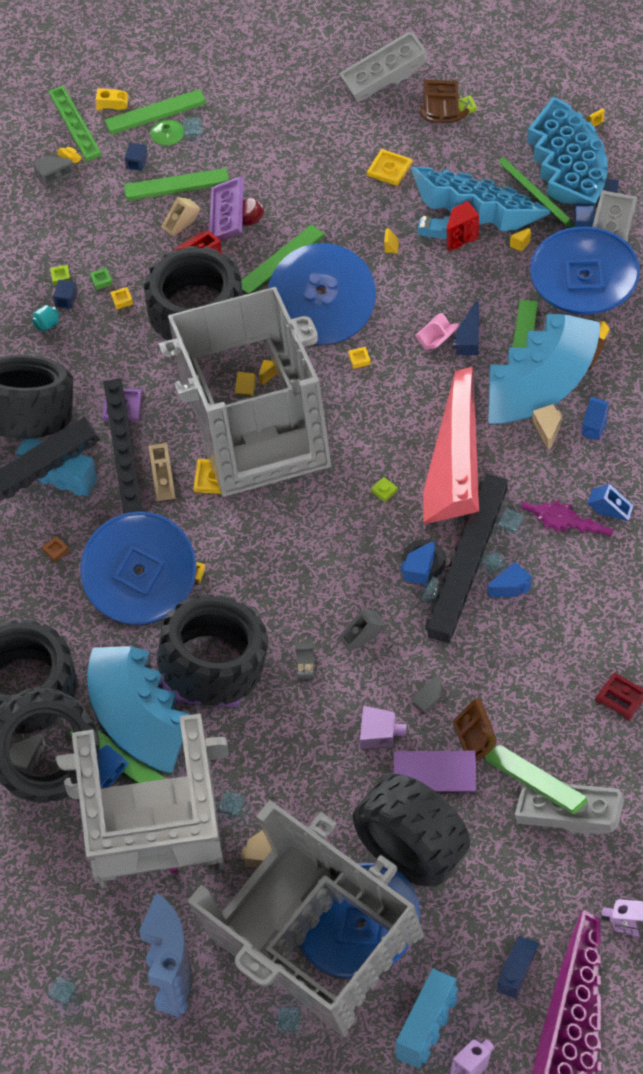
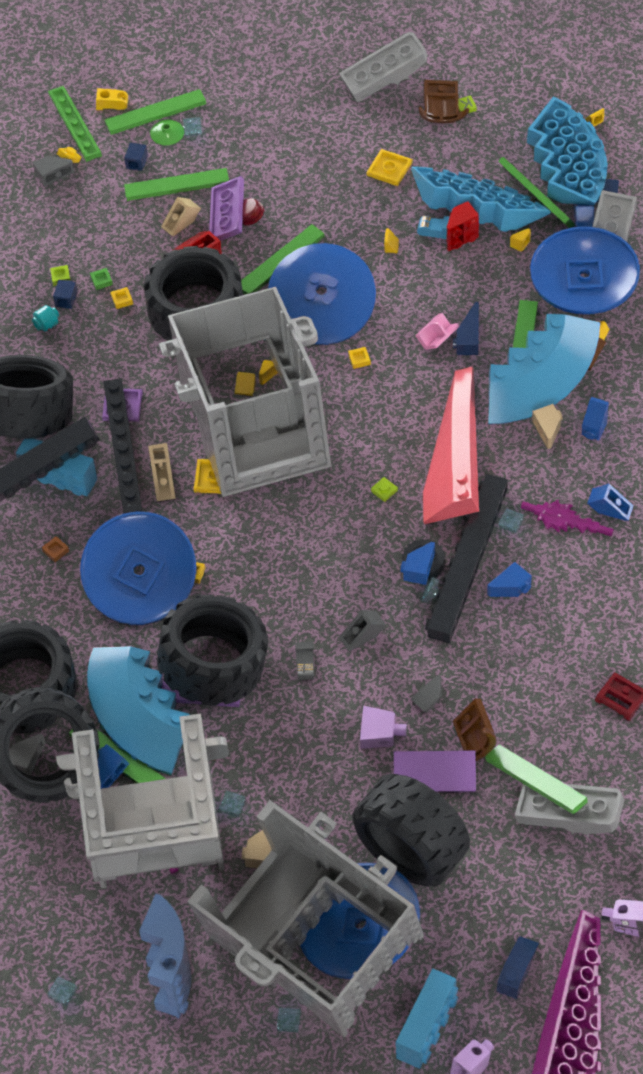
(494, 562): clear light blue plate -> none

